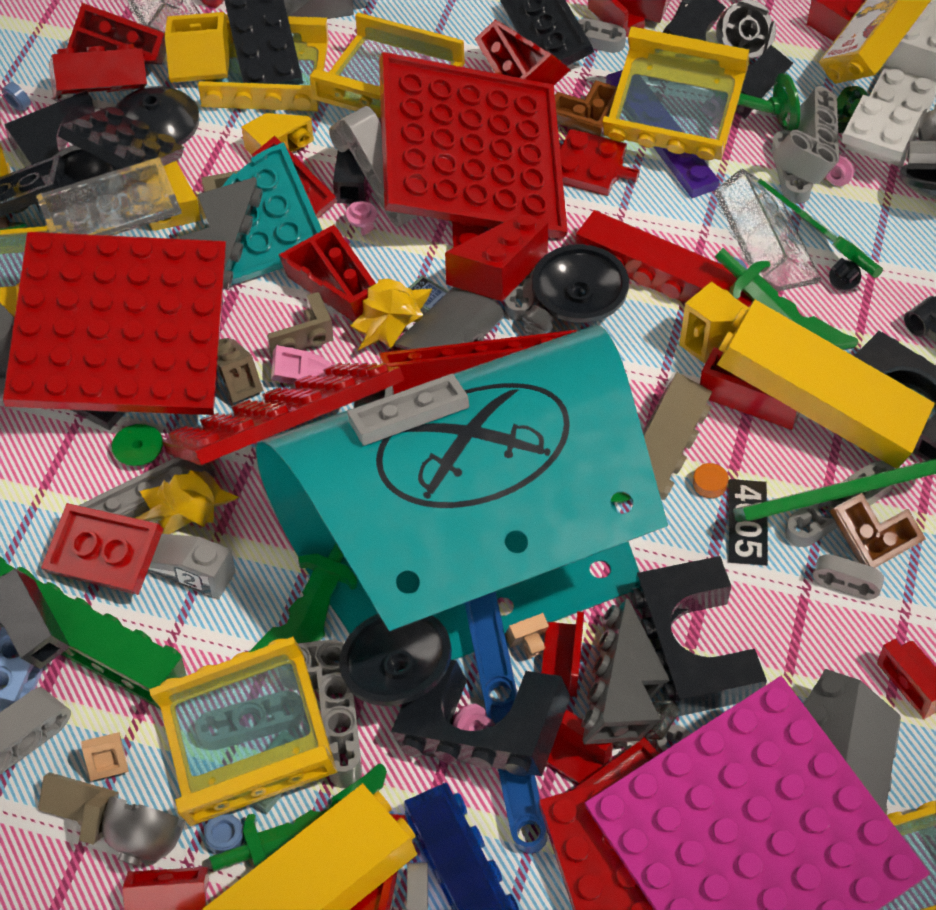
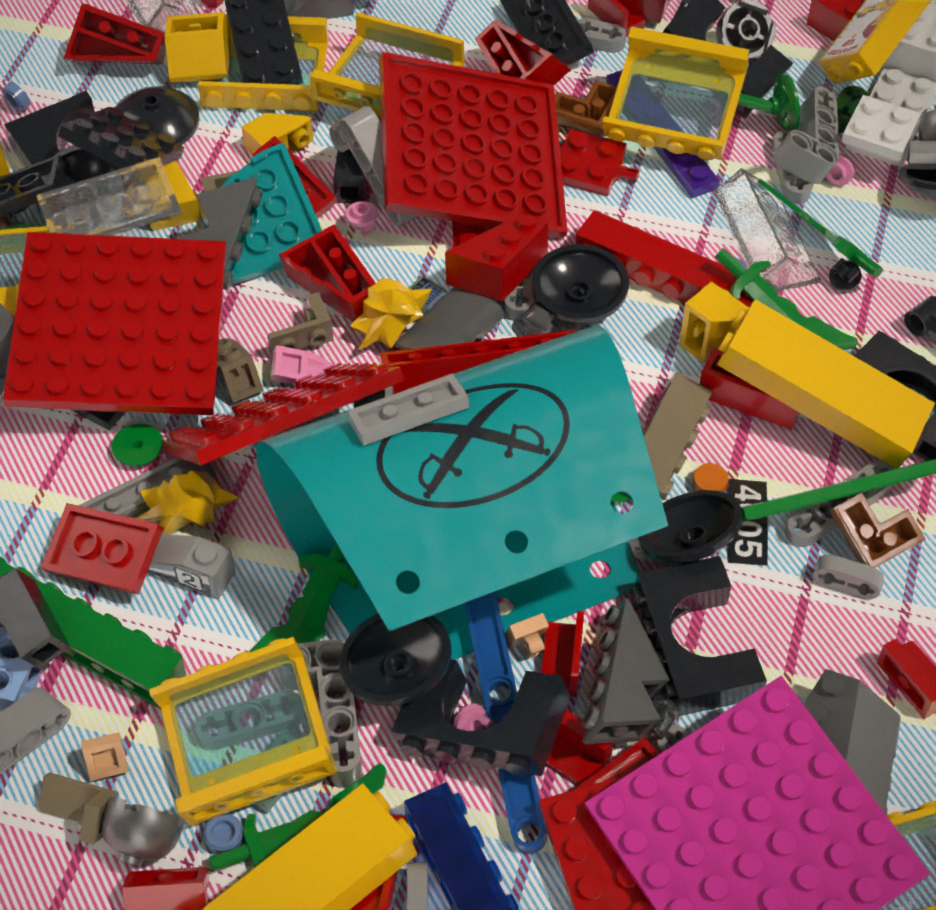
(97, 70): red wedge -> none
(697, 527): none -> black dish

